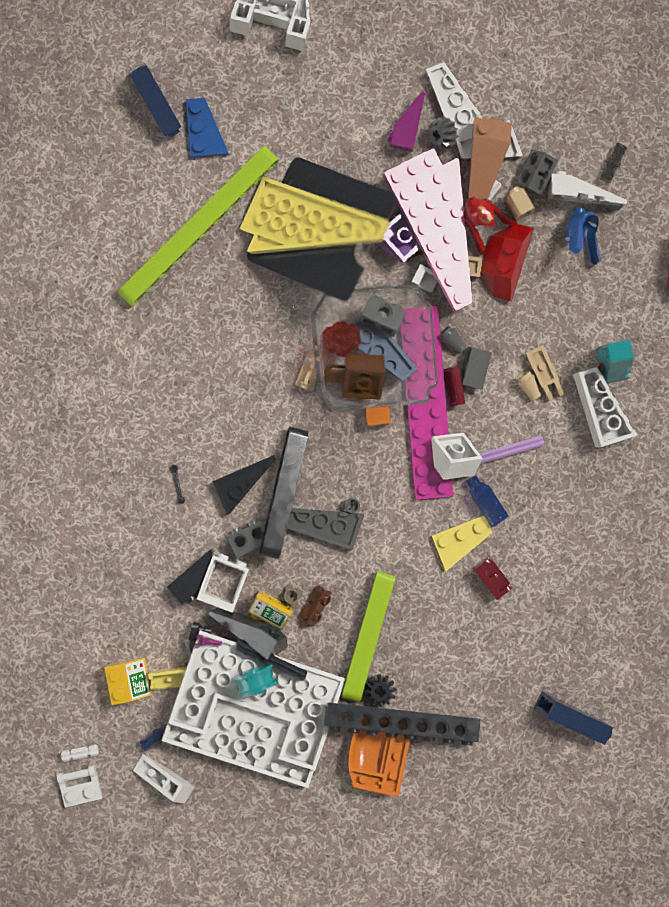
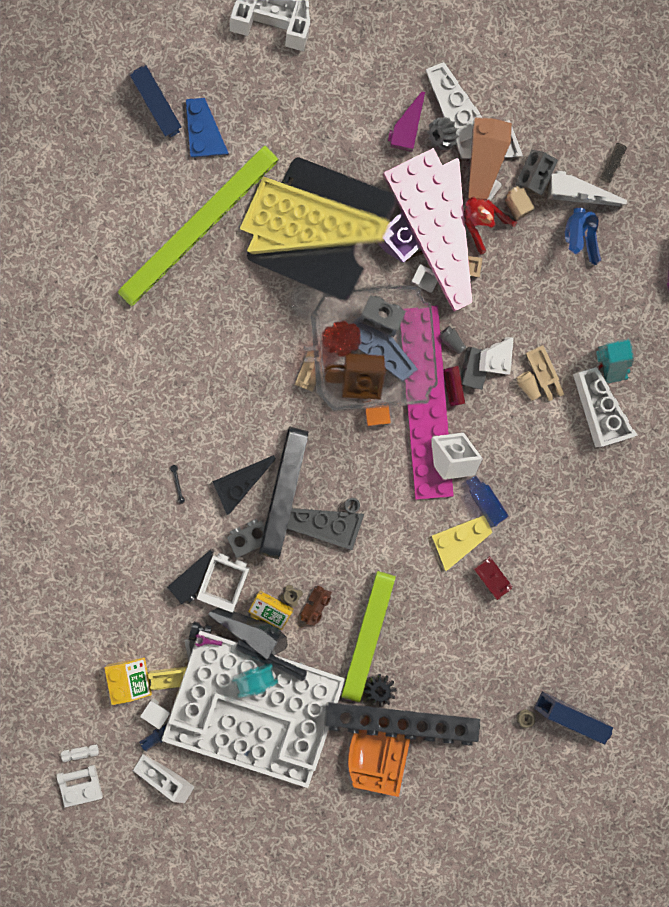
(155, 714): none -> white panel
(497, 357): none -> white wing
(505, 260): red wedge -> none
(512, 449): lavender axle -> none
(531, 718): none -> dark tan plate

